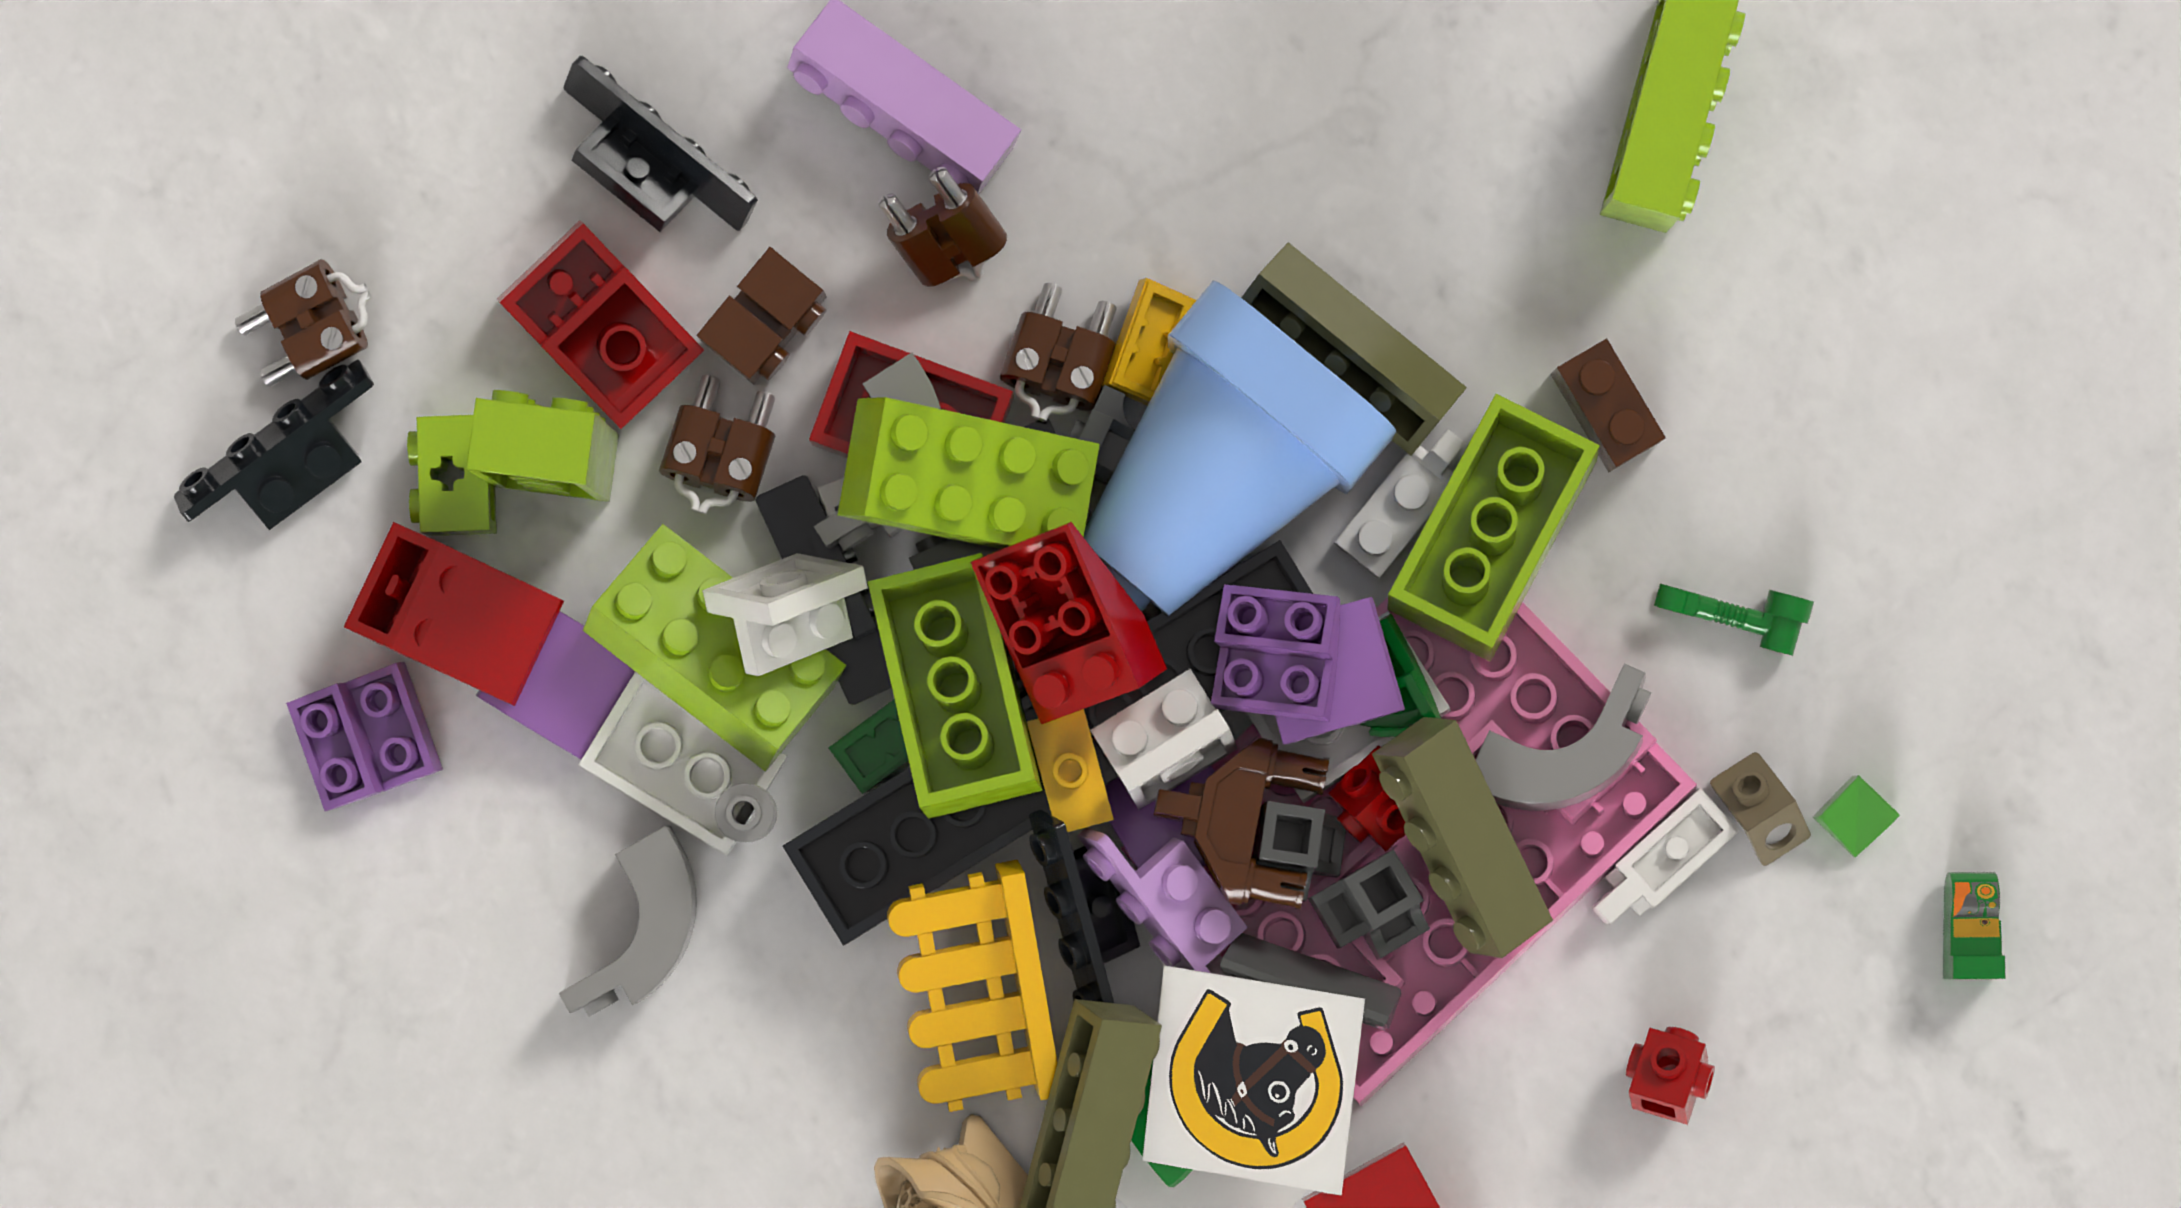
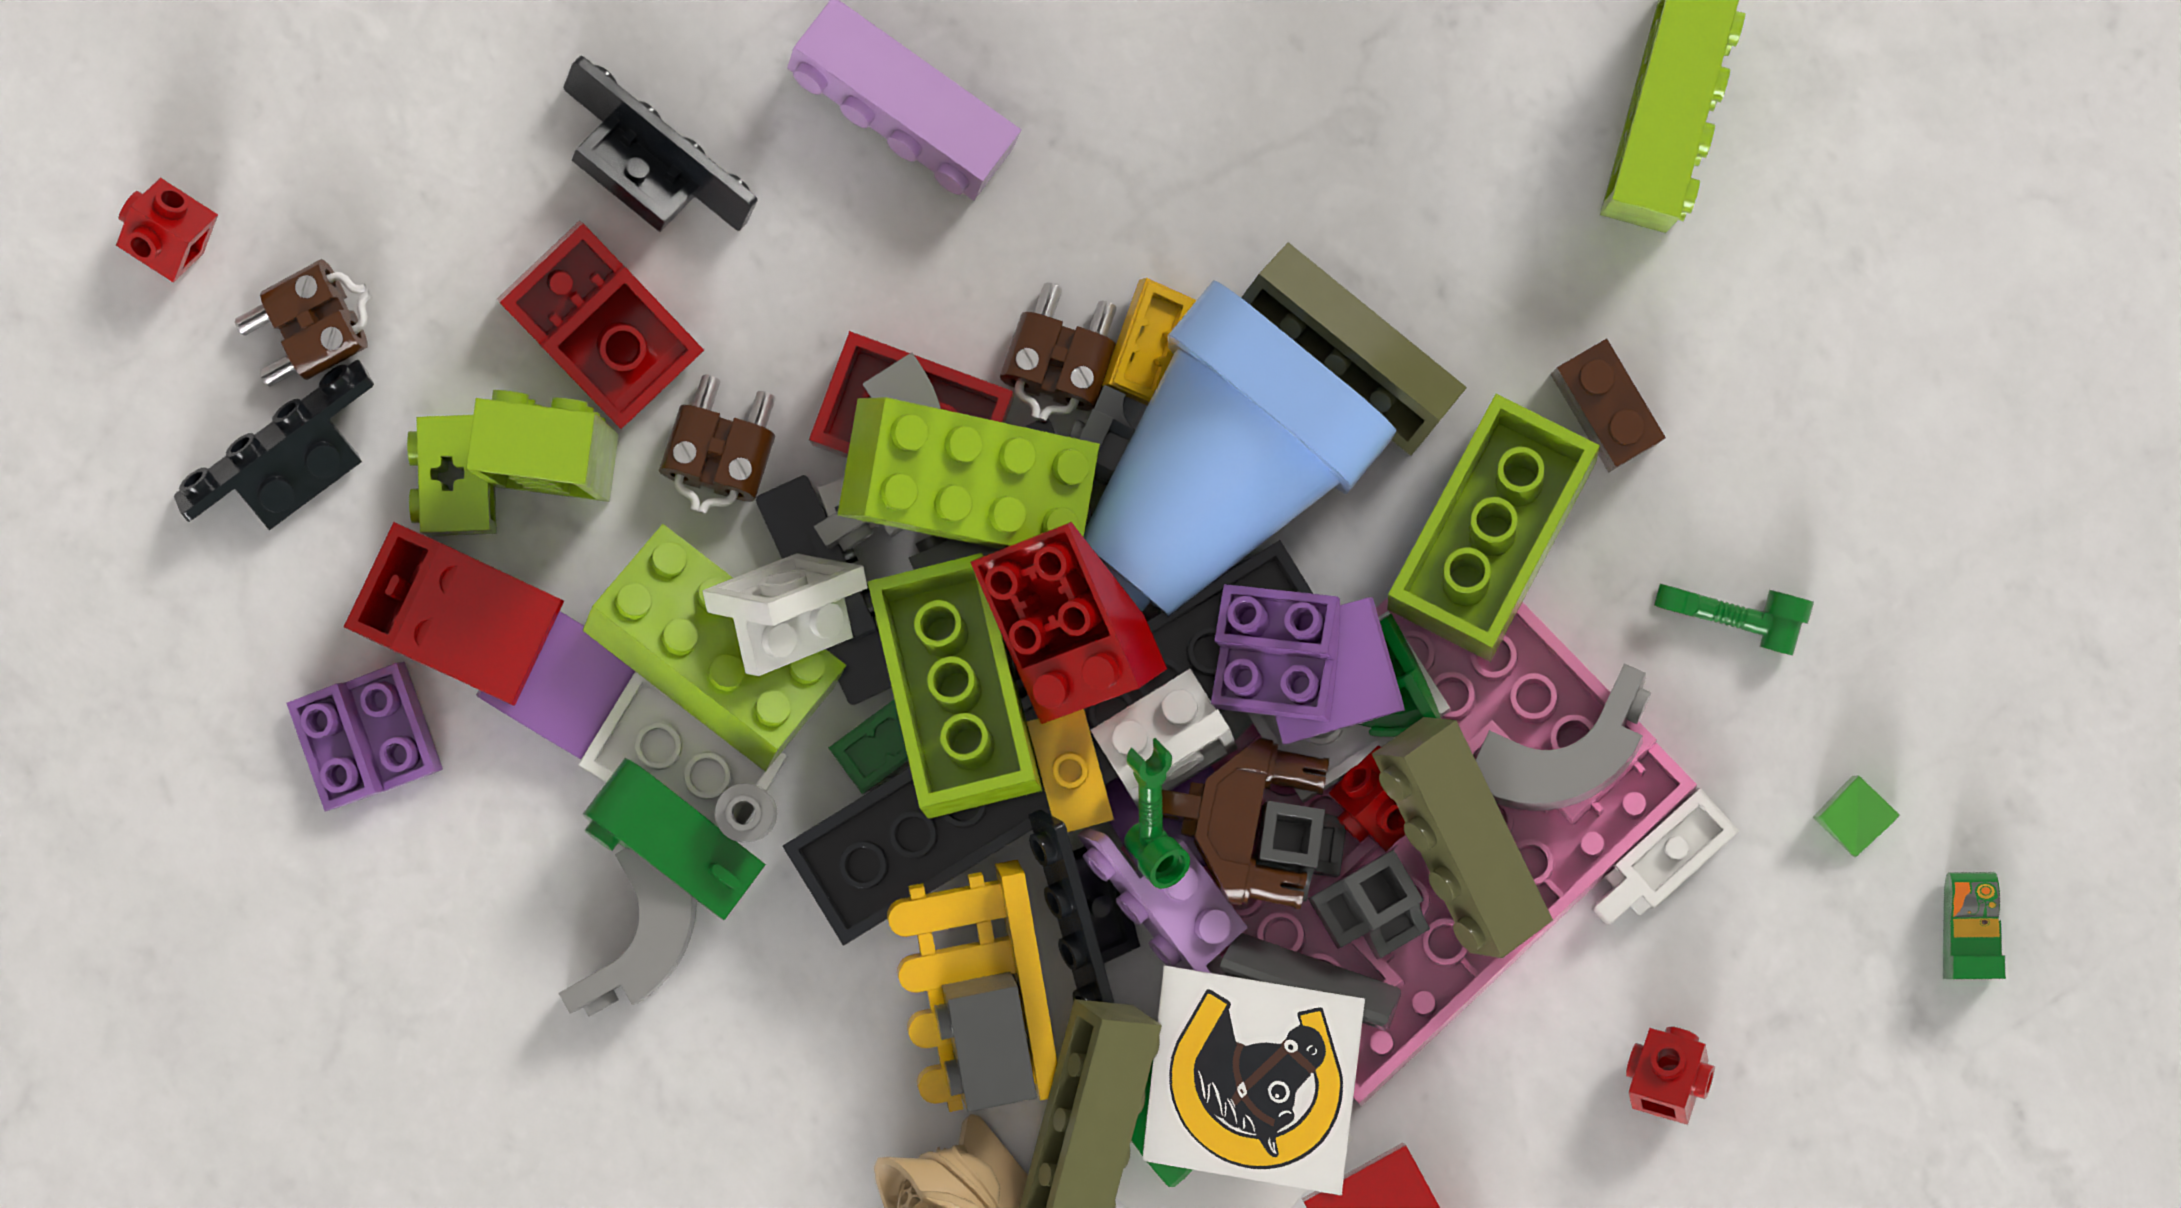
(165, 229): none -> red brick
(672, 838): none -> green door
(764, 317): reddish brown piece -> none
(946, 233): reddish brown piece -> none
(987, 1042): none -> dark grey brick
(1158, 855): none -> green brick
(1399, 506): white hinge -> none
(1760, 805): dark tan bracket -> none

